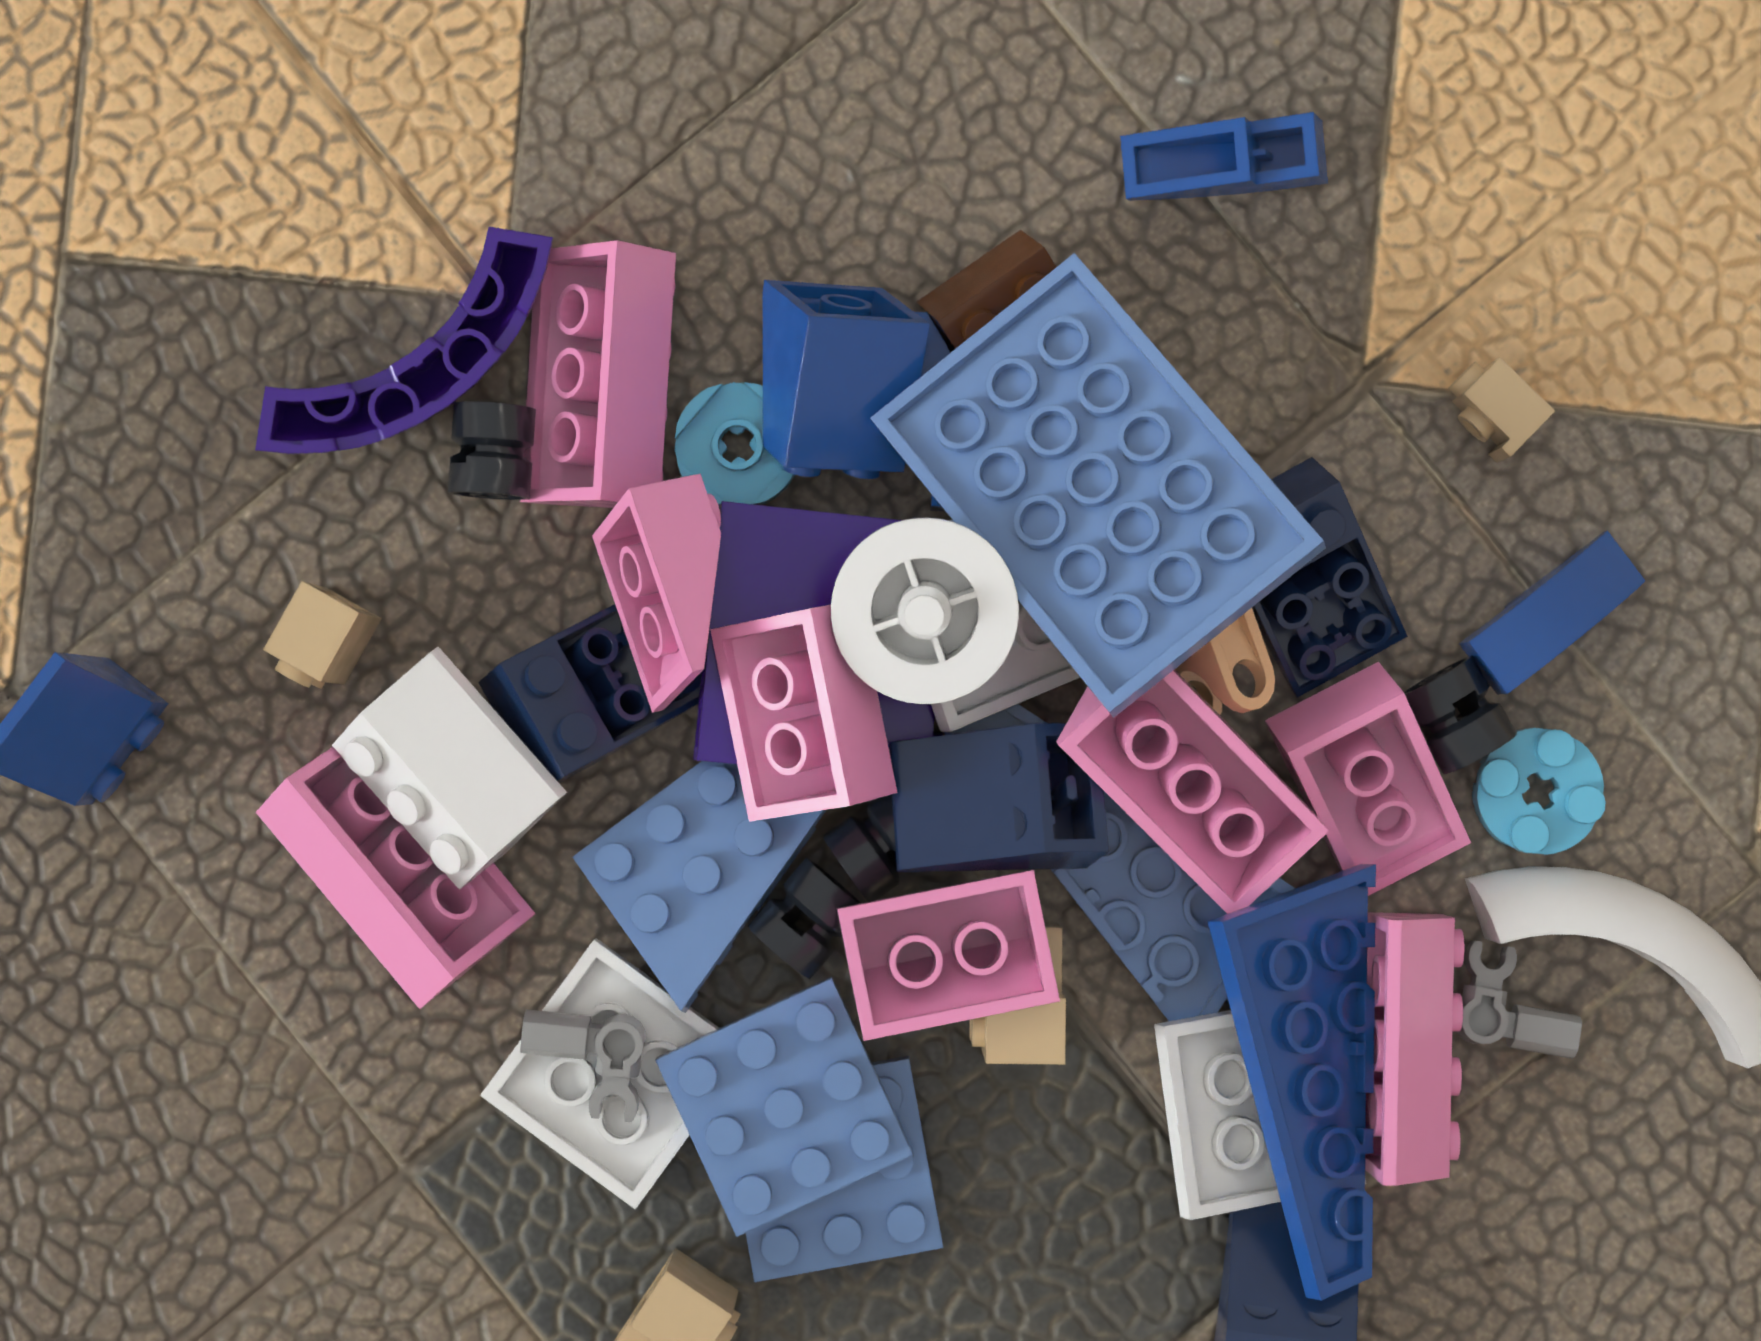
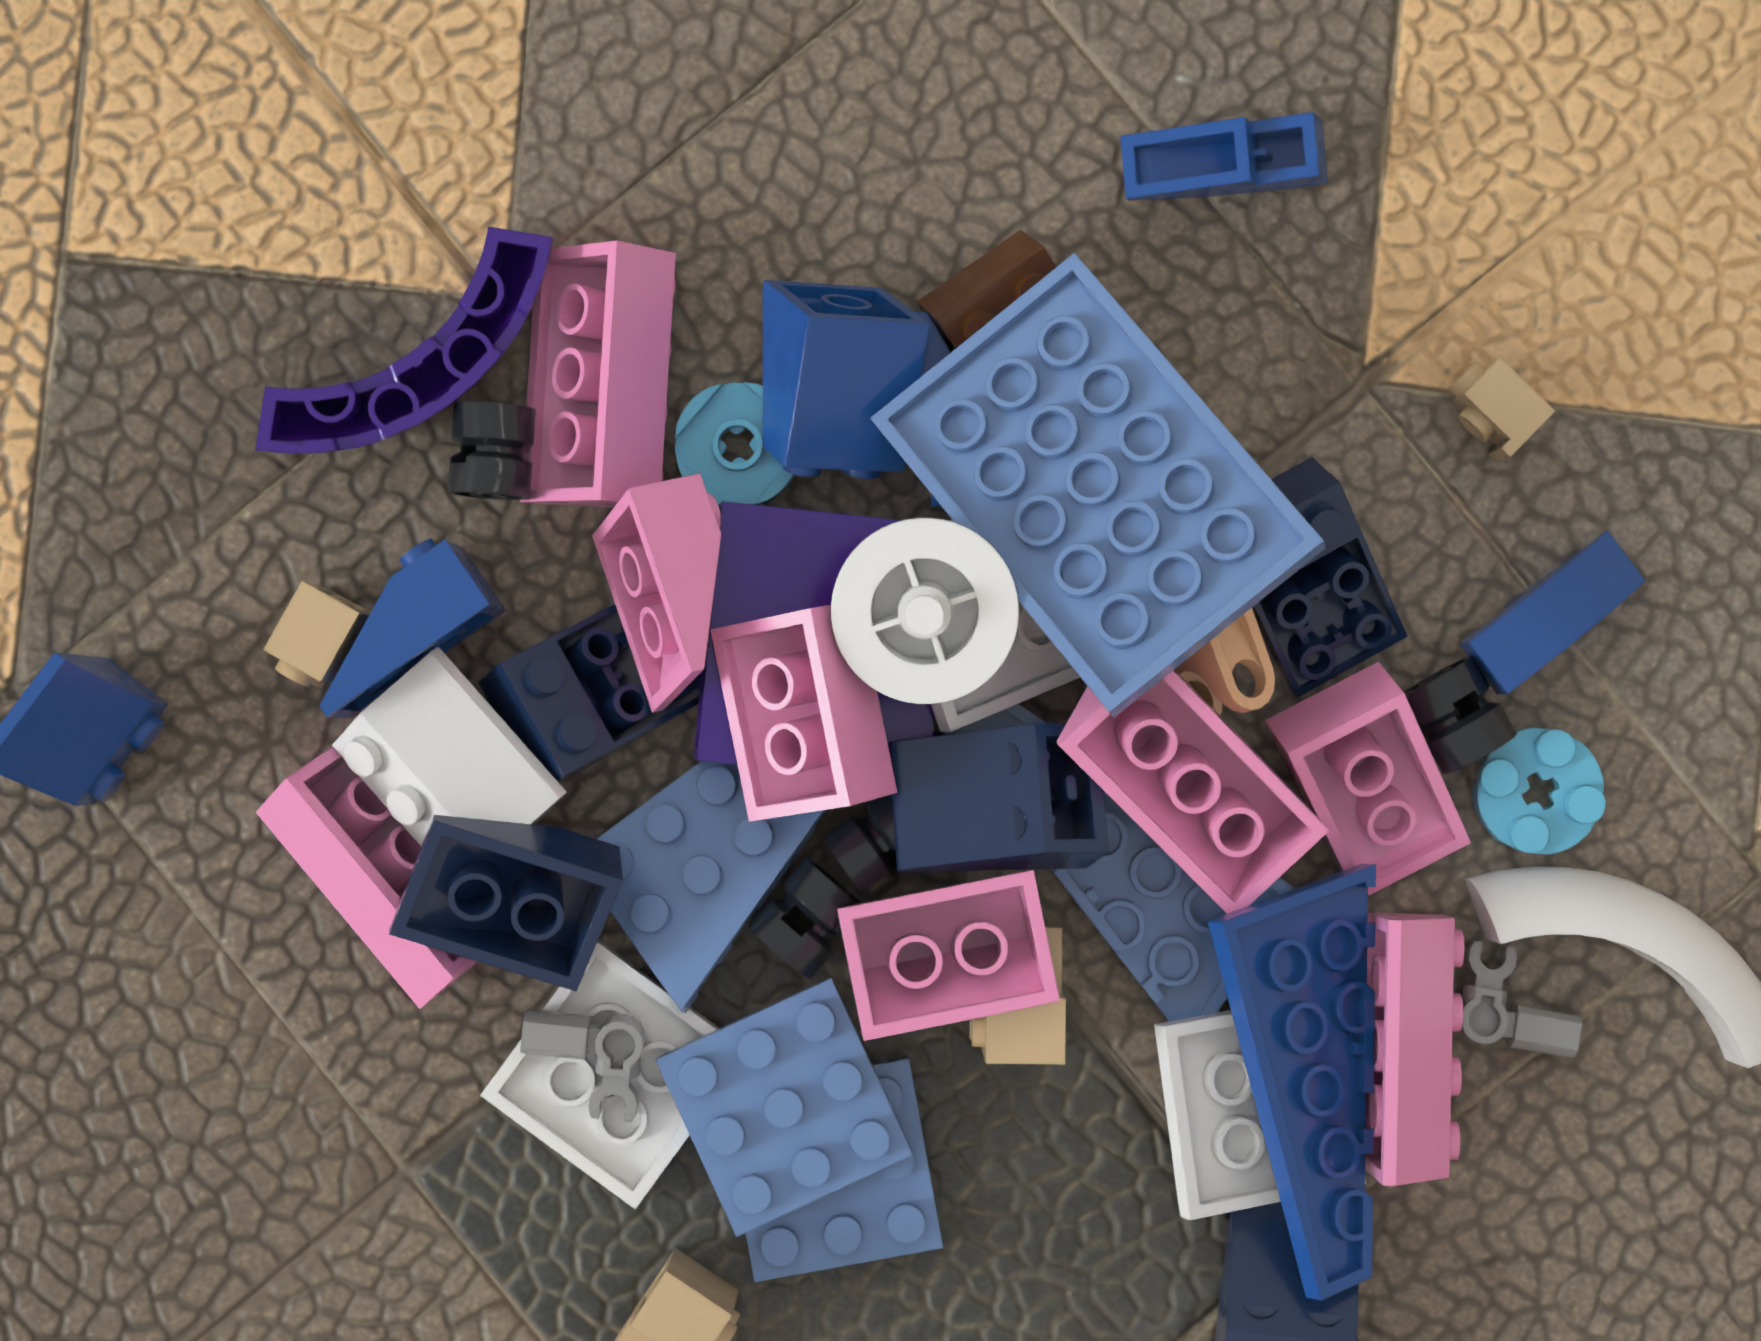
(423, 607): none -> blue slope
(511, 896): none -> dark blue slope

